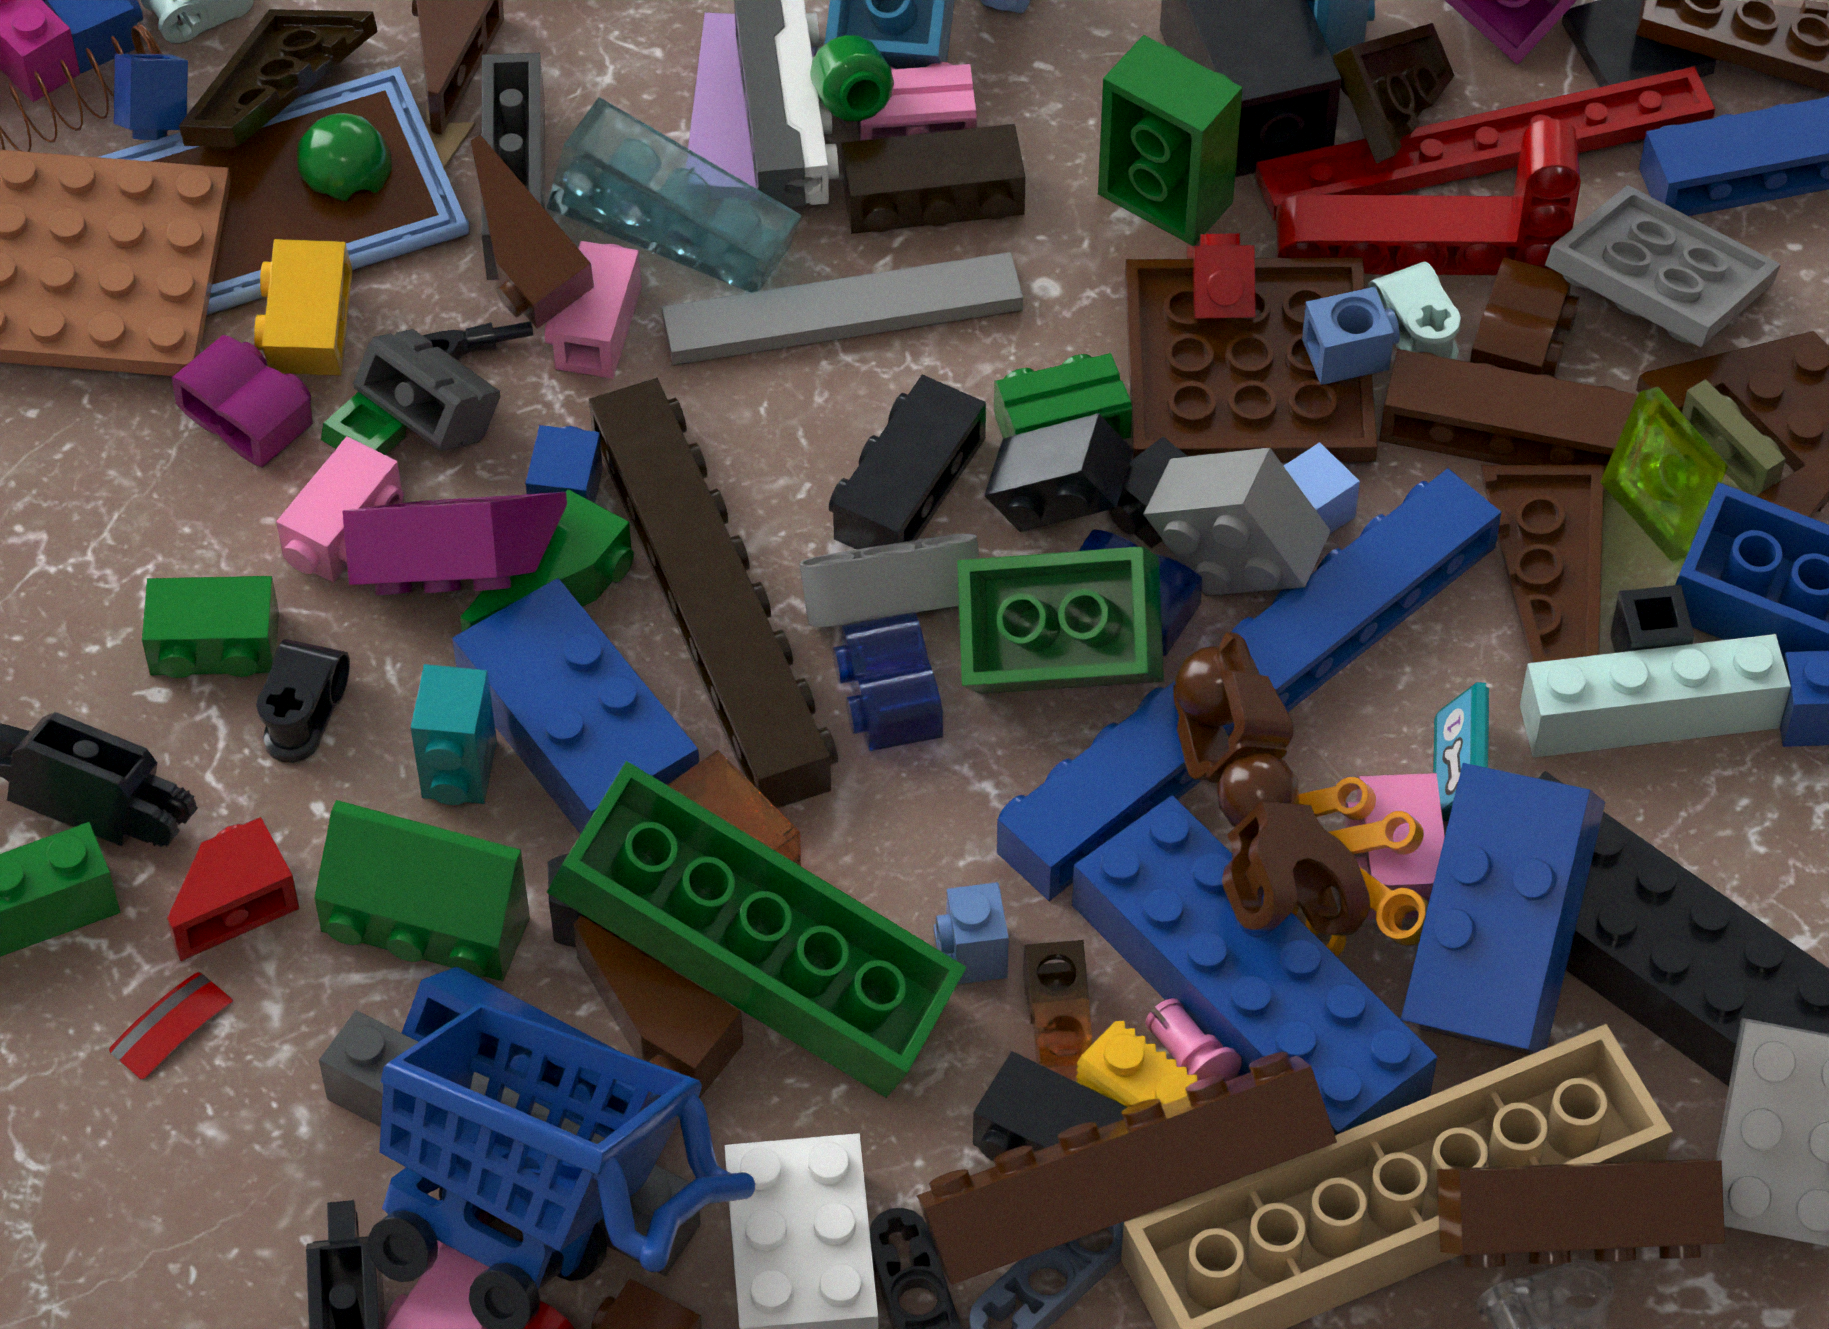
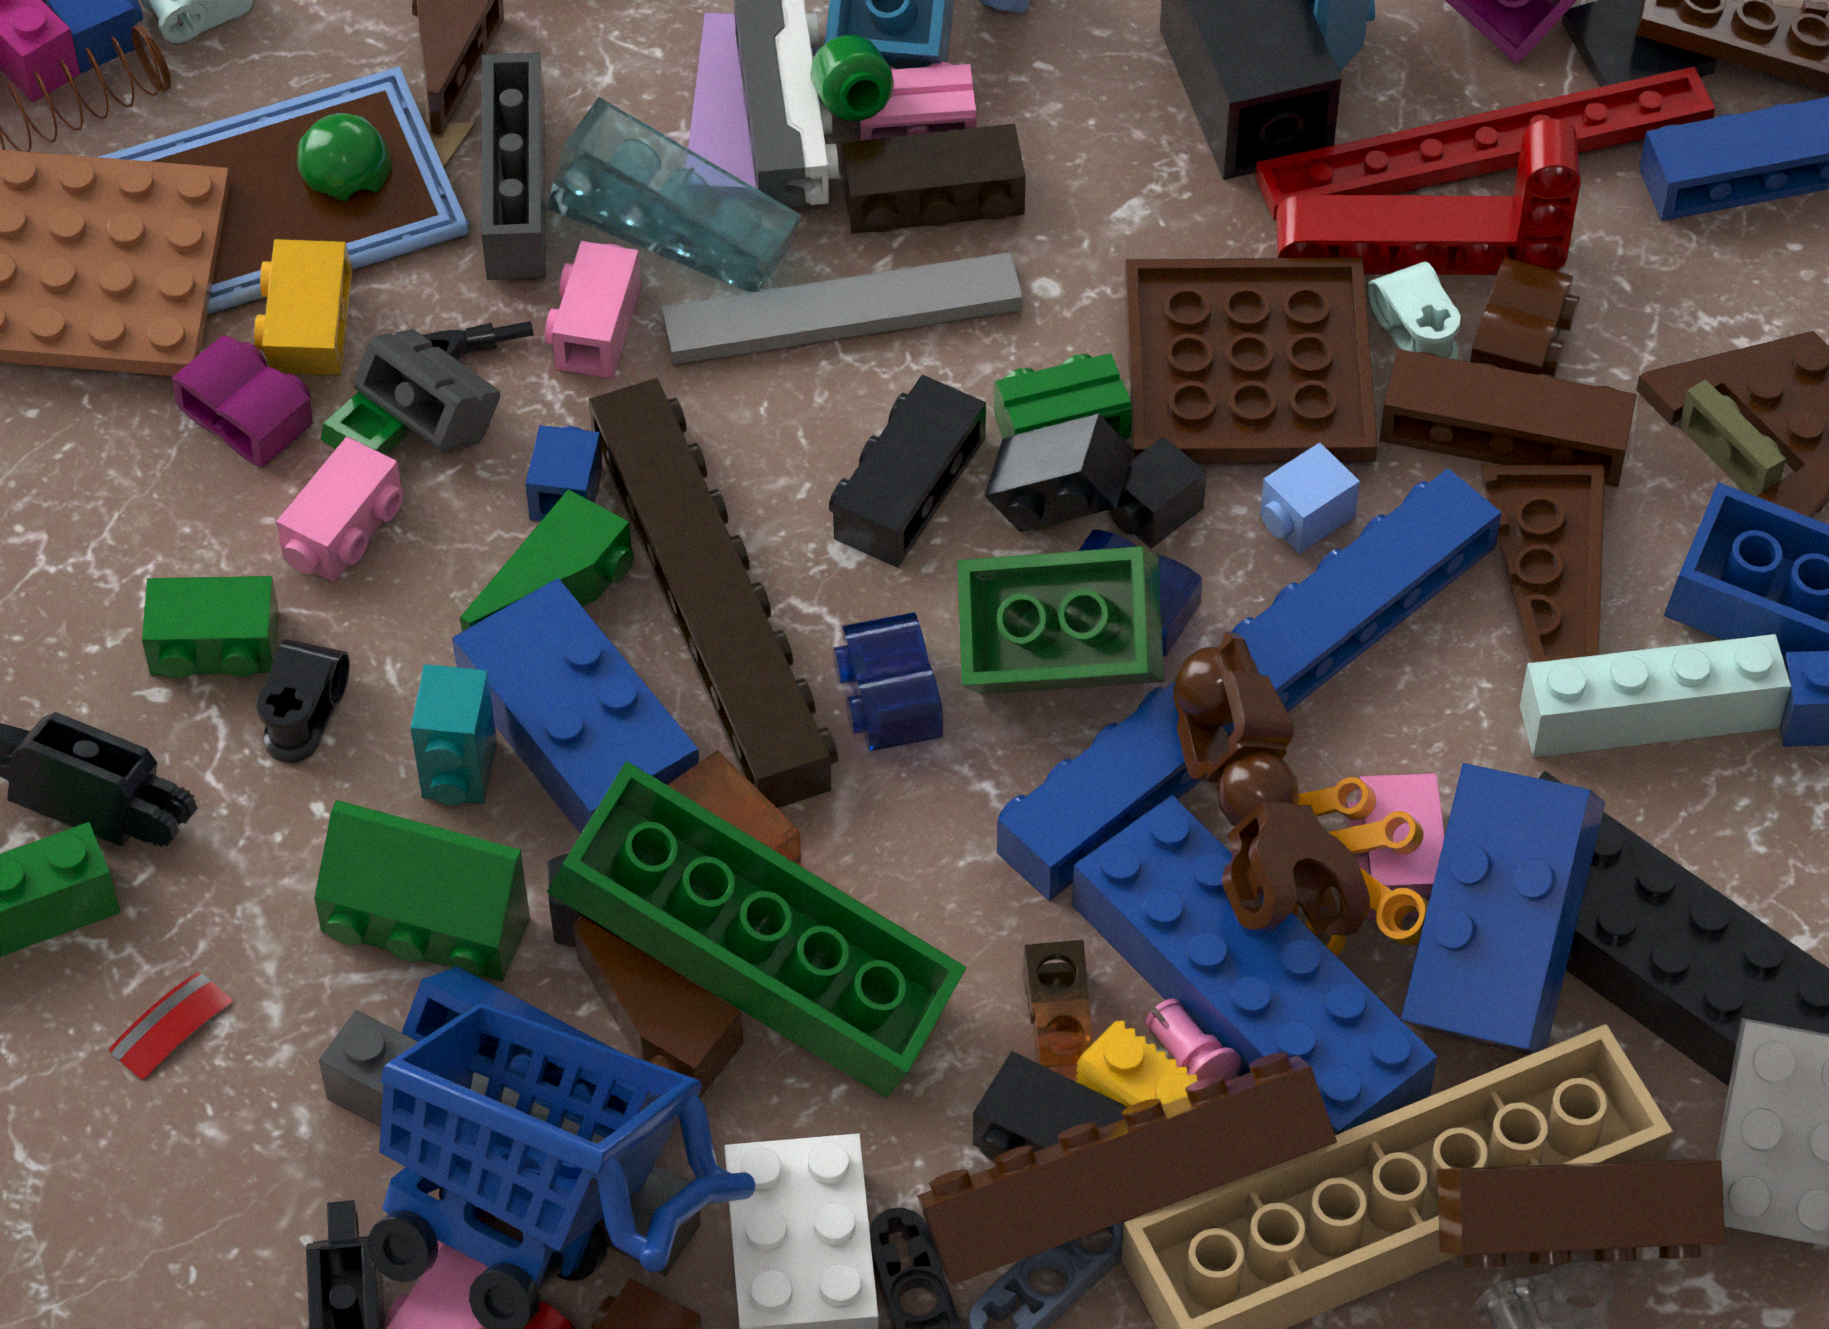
(150, 93): blue brick -> none
(231, 889): red slope -> none
(271, 70): dark brown wing -> none
(450, 541): magenta slope -> none
(533, 256): reddish brown slope -> none
(885, 579): light grey beam -> none
(975, 932): medium blue brick -> none
(1169, 139): green brick -> none
(1223, 277): red bracket -> none
(1237, 521): light grey brick -> none
(1349, 335): medium blue brick -> none
(1393, 83): dark brown wing -> none
(1460, 738): slope -> none
(1651, 619): black brick -> none
(1662, 266): light grey plate -> none
(1663, 473): clear neon green plate -> none

